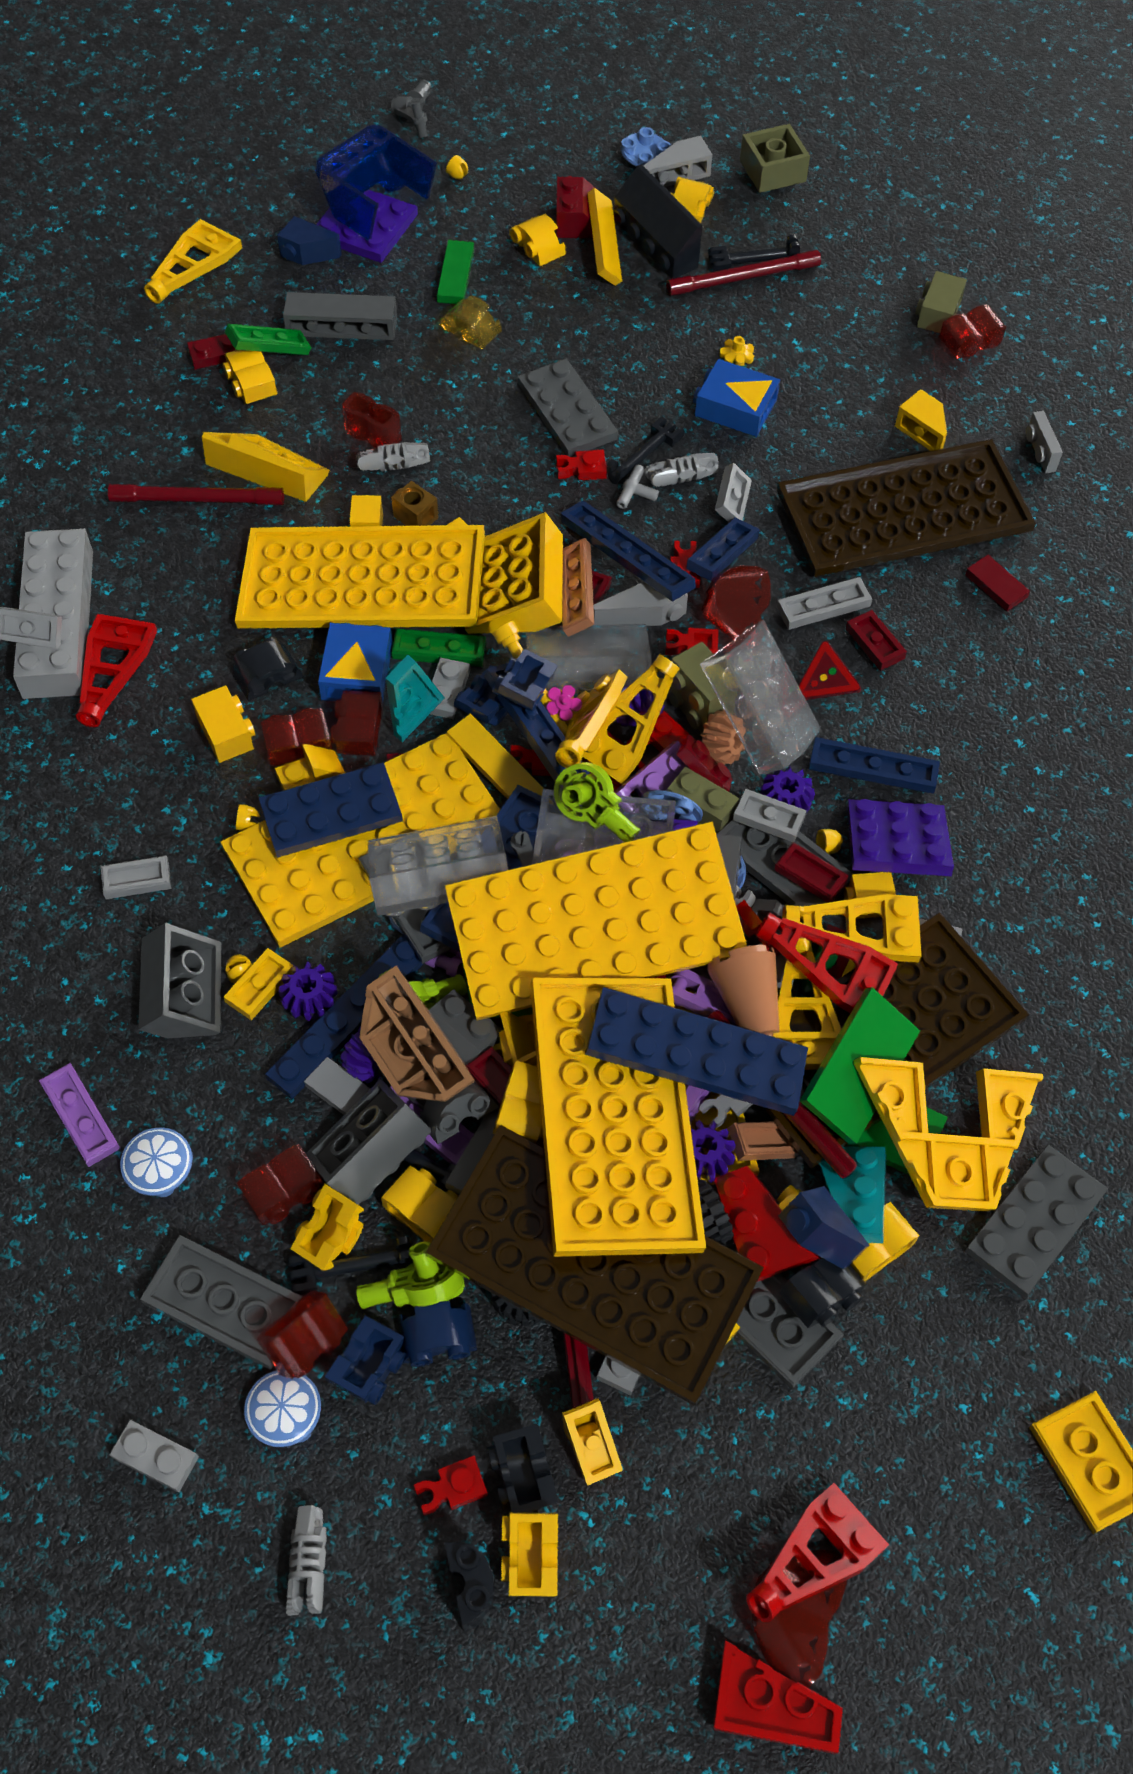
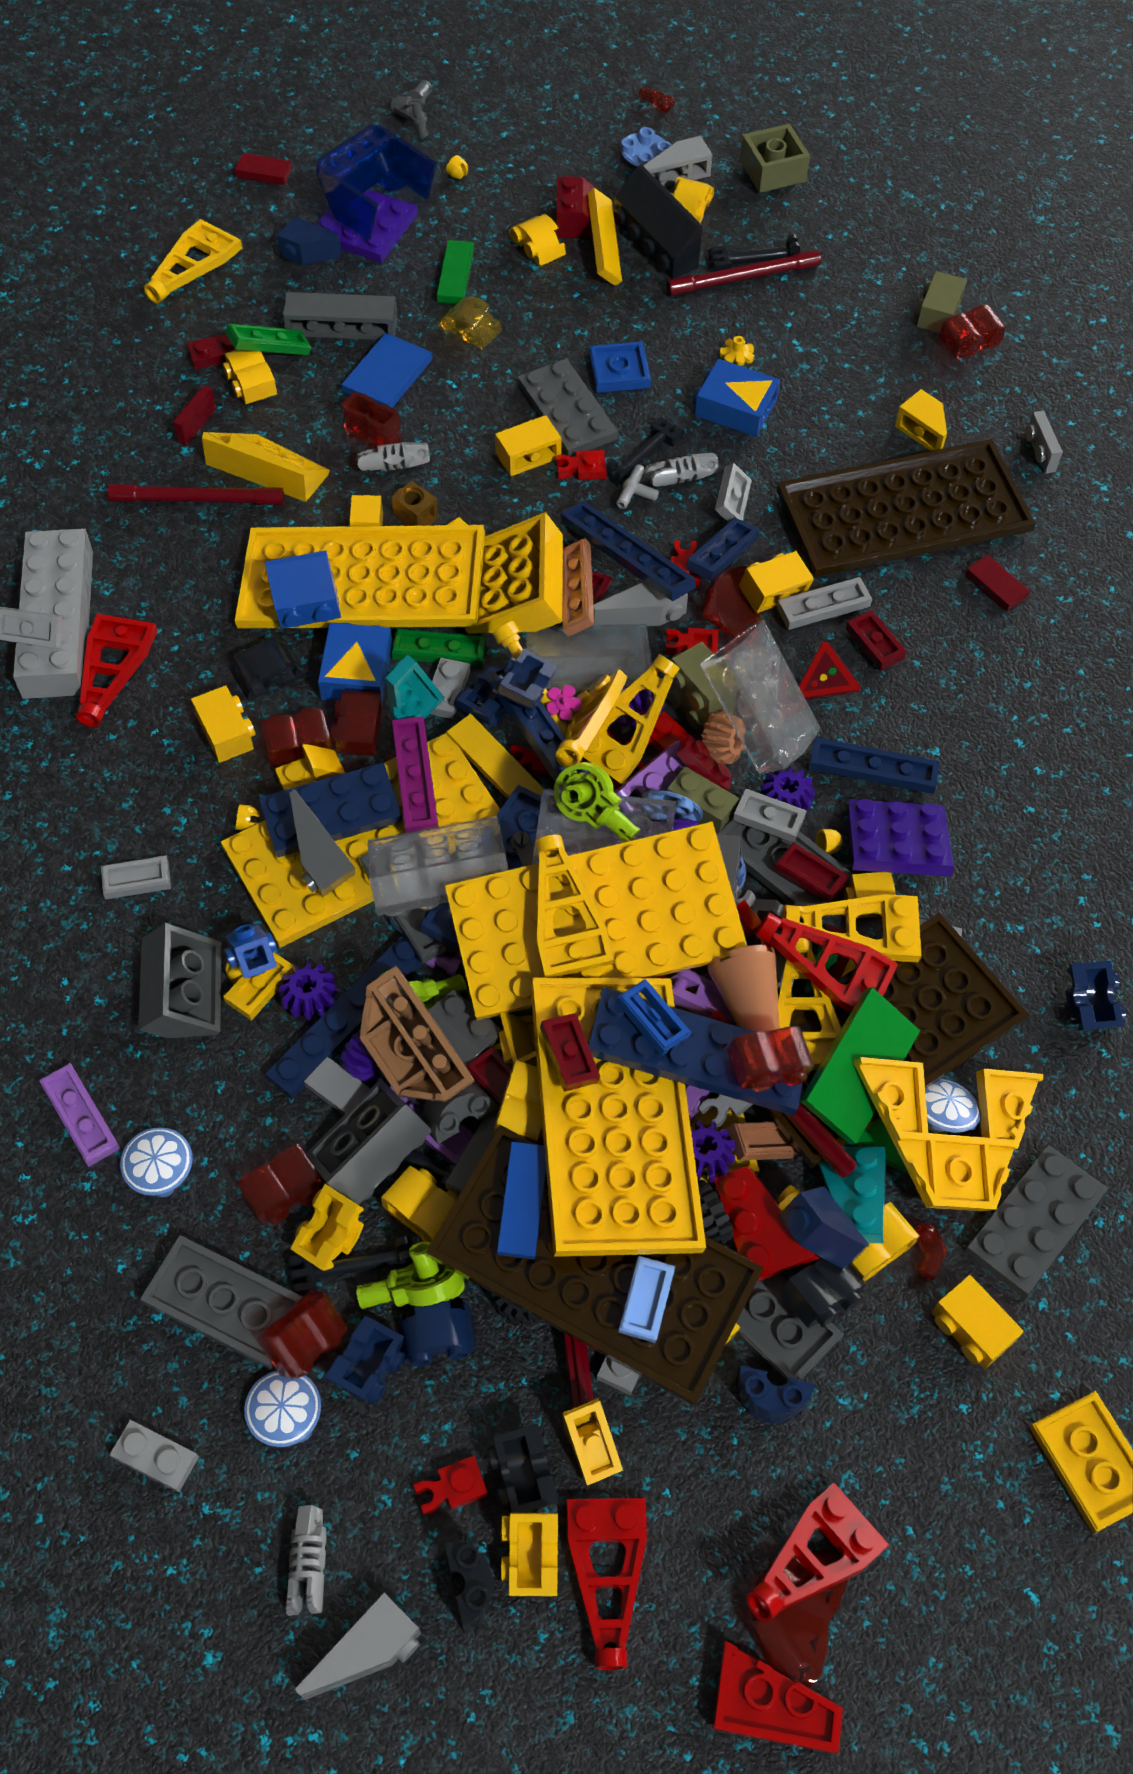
(194, 415): none -> dark red tile
(250, 950): none -> blue brick
(263, 169): none -> dark red tile
(303, 589): none -> blue slope
(321, 858): none -> dark grey slope
(368, 1647): none -> light grey slope
(388, 370): none -> blue tile
(414, 774): none -> magenta plate
(522, 1201): none -> blue tile
(528, 445): none -> yellow brick
(569, 1052): none -> dark red plate
(574, 951): none -> yellow plate
(607, 1522): none -> red plate
(619, 367): none -> blue tile
(646, 1299): none -> light blue tile
(649, 1021): none -> blue tile
(657, 98): none -> clear red arm
(770, 1058): none -> clear red brick
(771, 1402): none -> dark blue cylinder
(775, 580): none -> yellow brick
(932, 1249): none -> clear red arm
(951, 1108): none -> dish
(976, 1322): none -> yellow brick
(1092, 996): none -> dark blue cylinder

